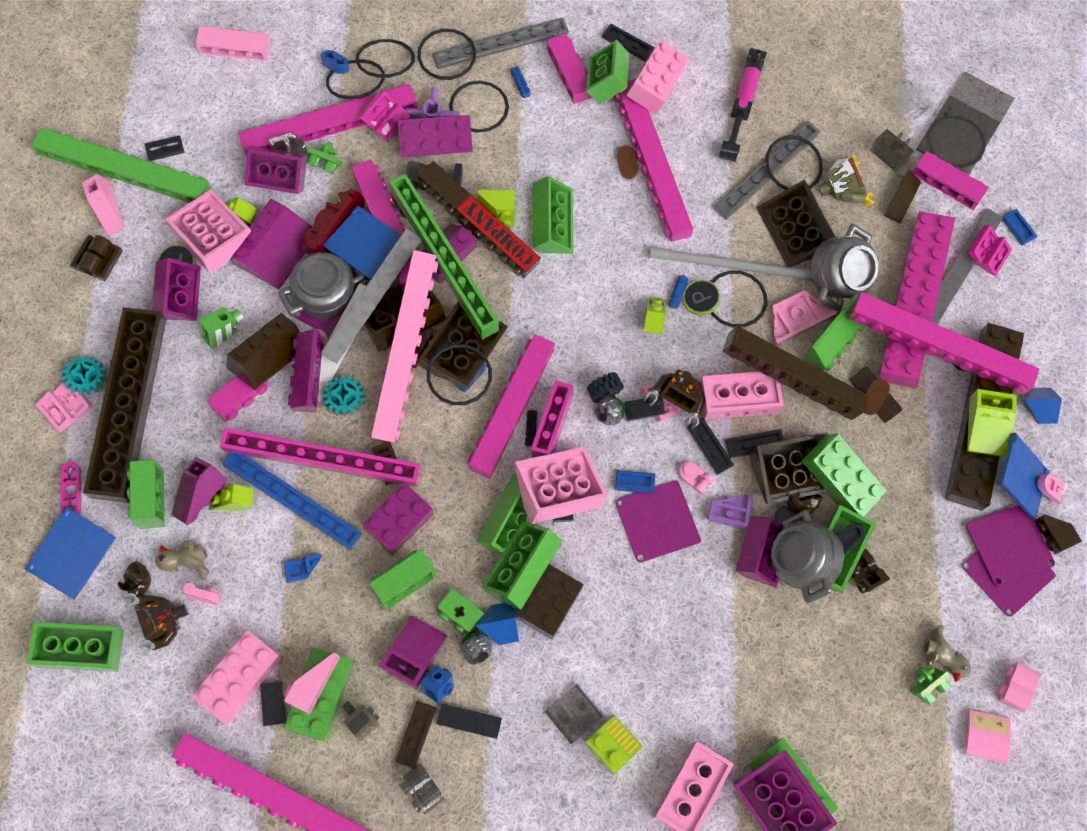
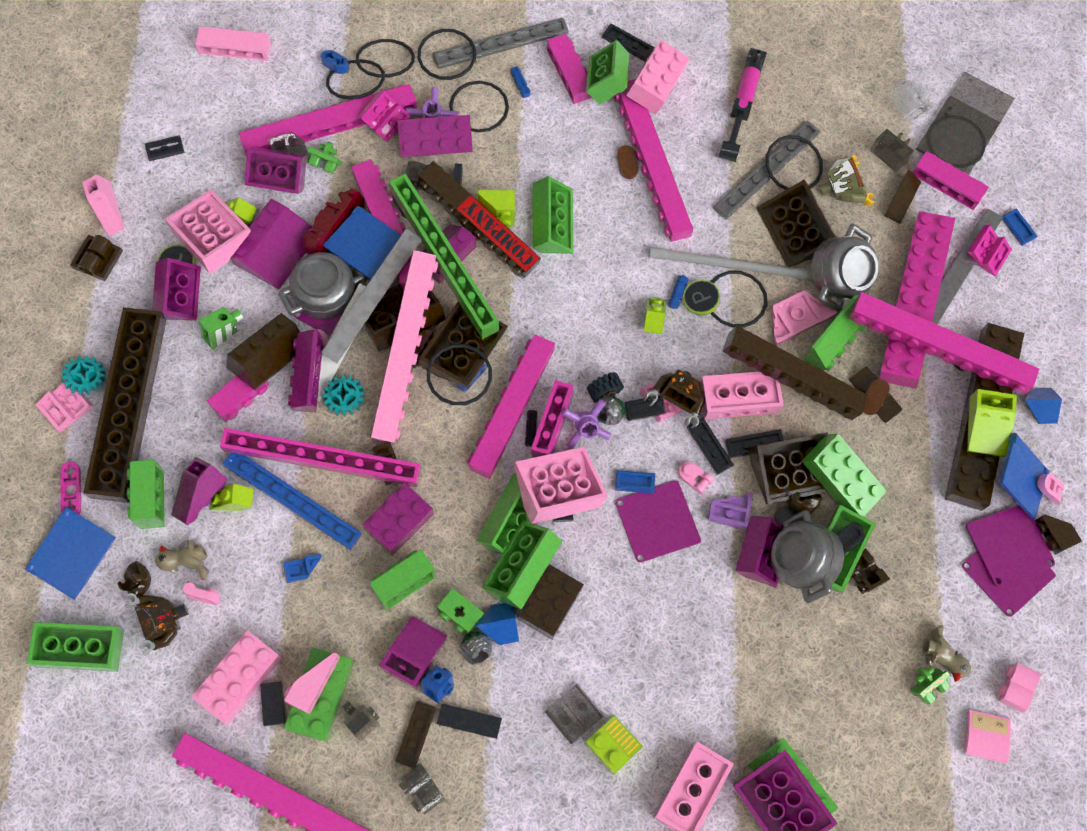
(119, 166): bright green brick -> none
(581, 424): none -> medium lavender bar

